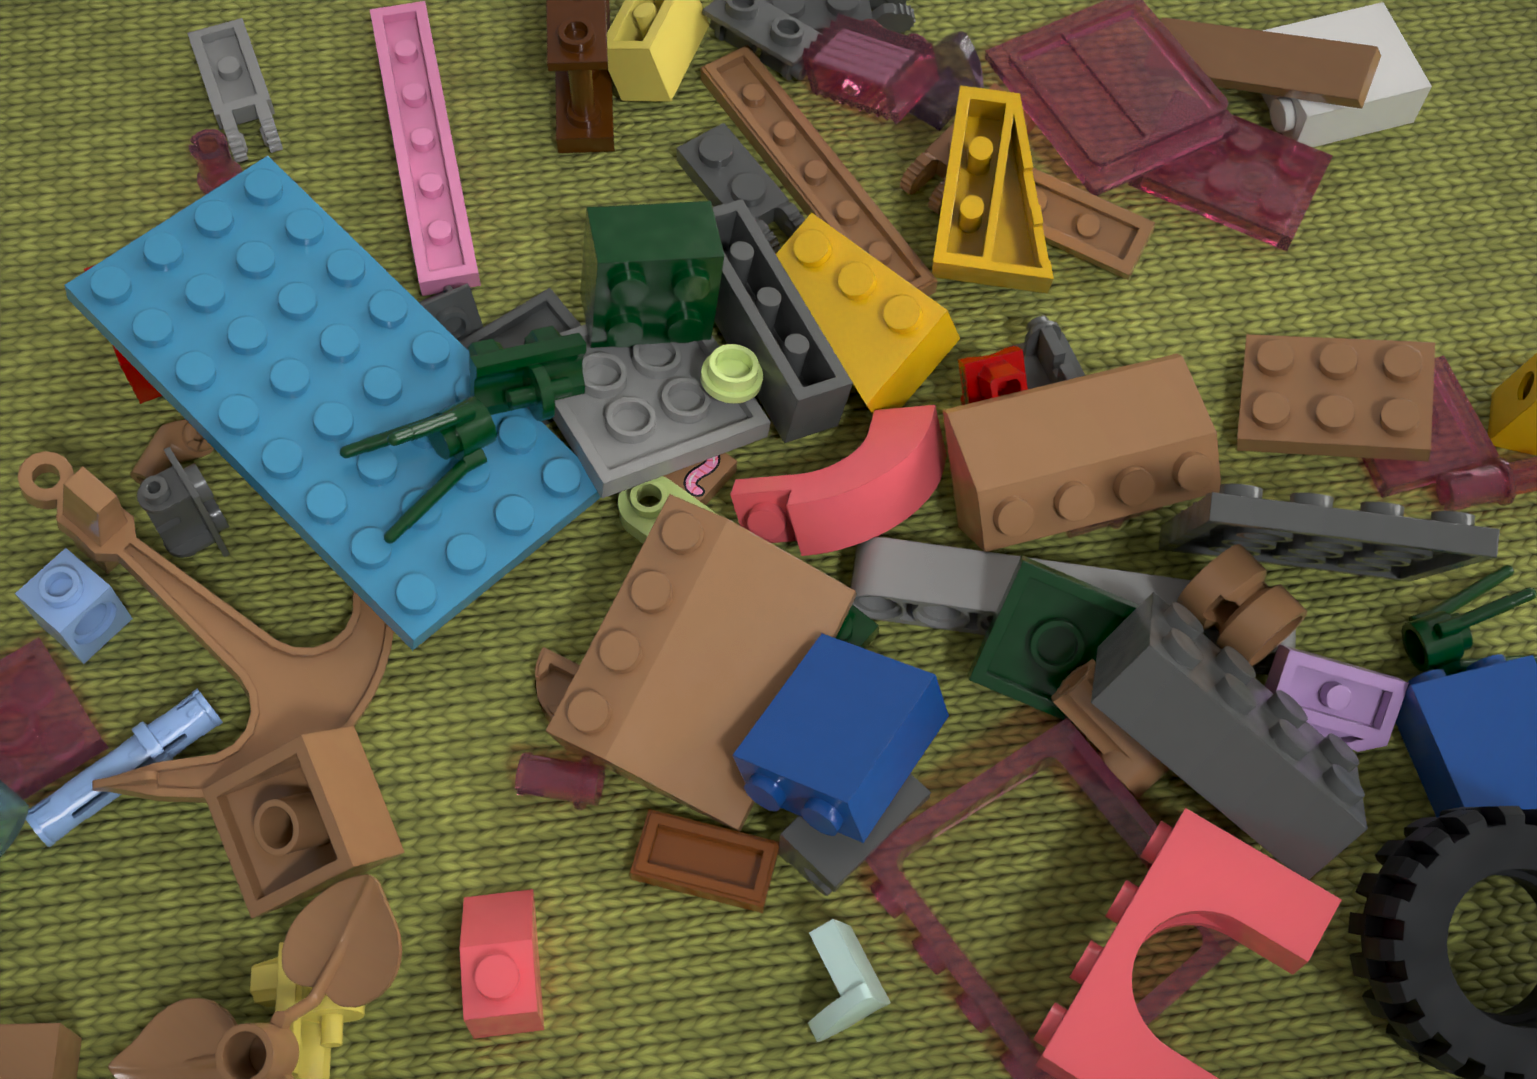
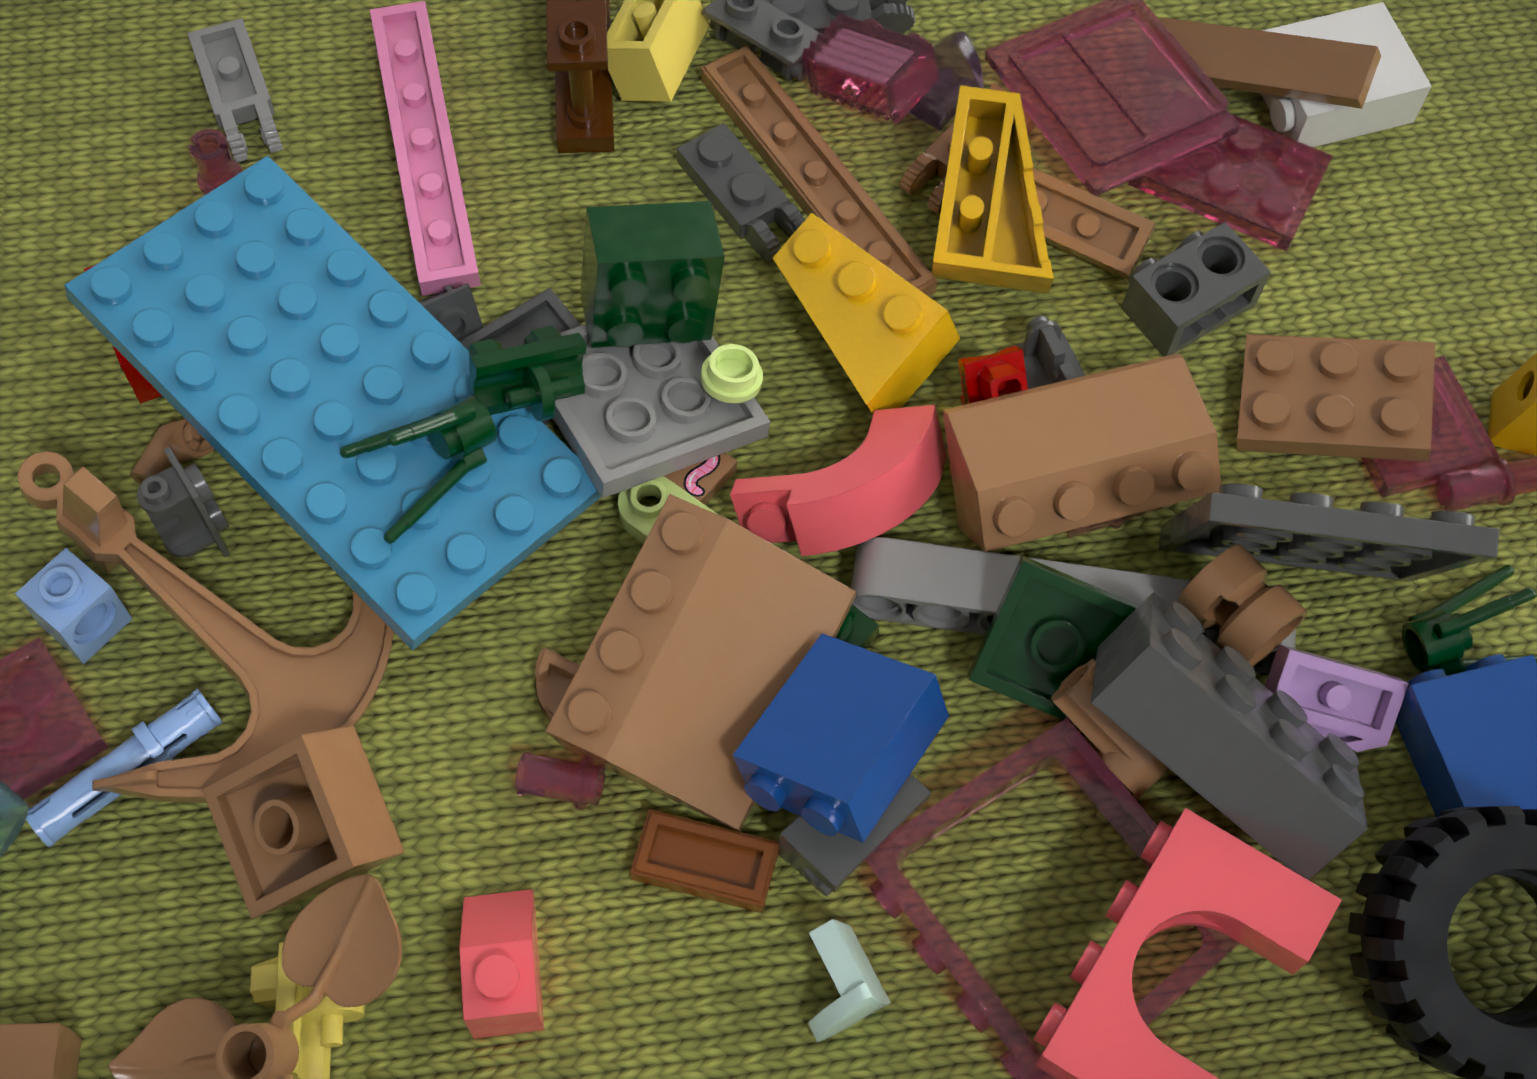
(764, 312): dark grey brick -> none
(1197, 294): none -> dark grey brick

